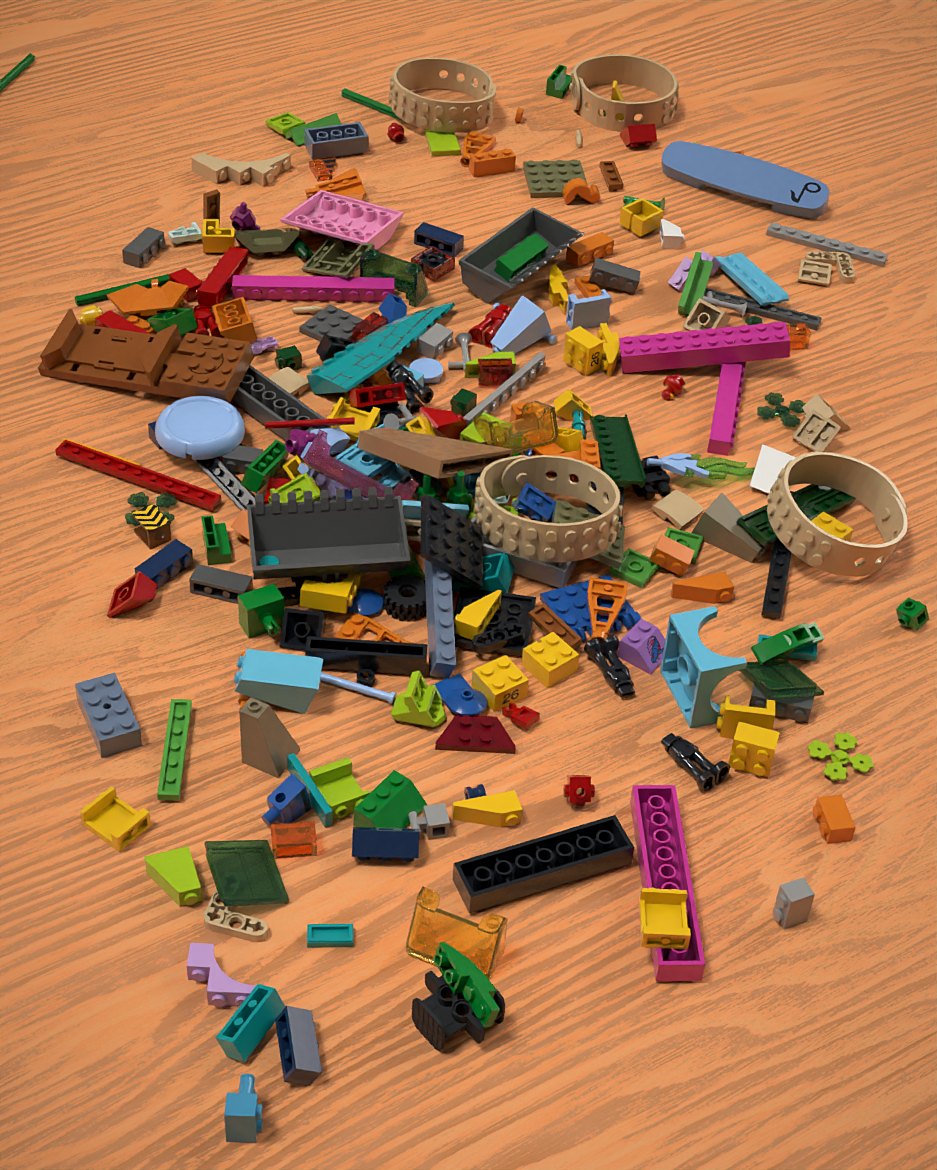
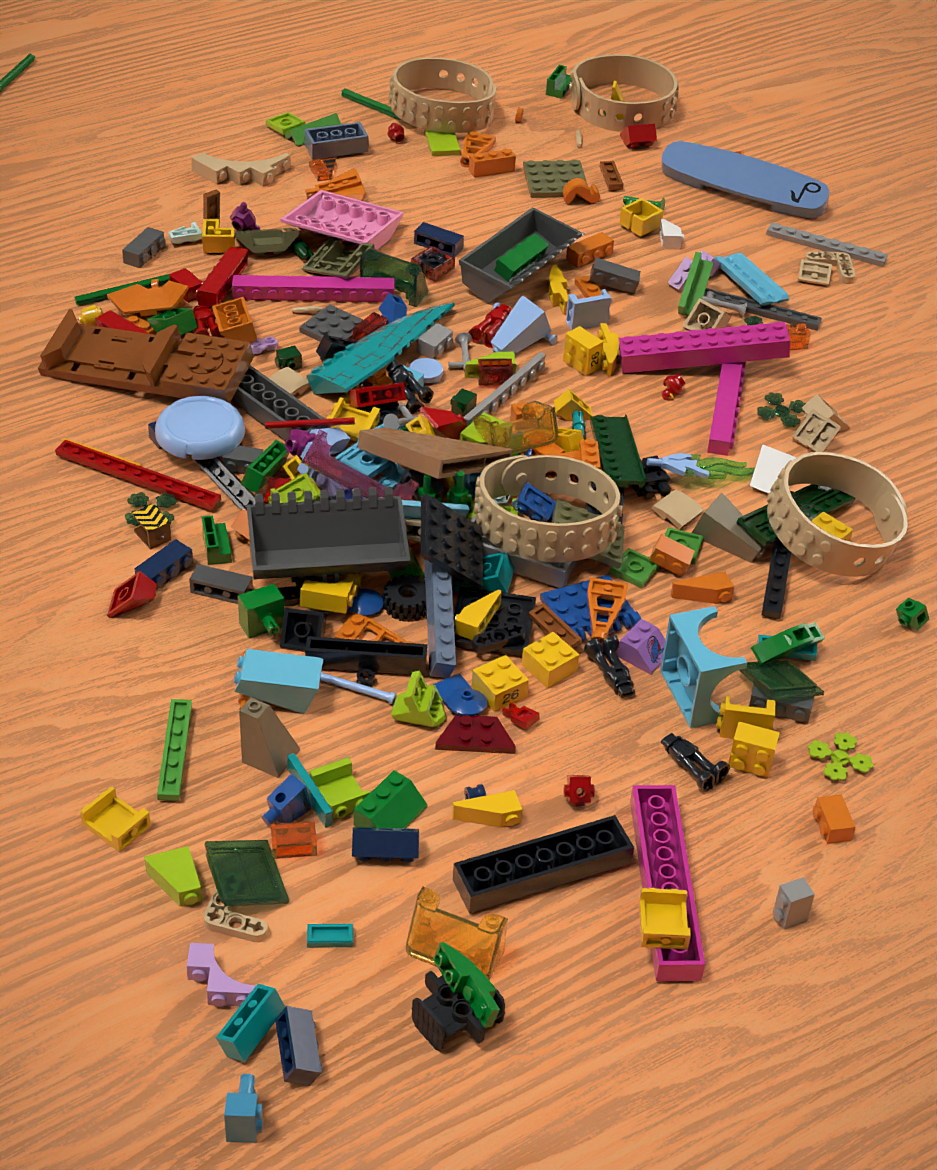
(108, 715): sand blue brick -> none
(269, 560): teal piece -> none
(434, 821): light grey brick -> none

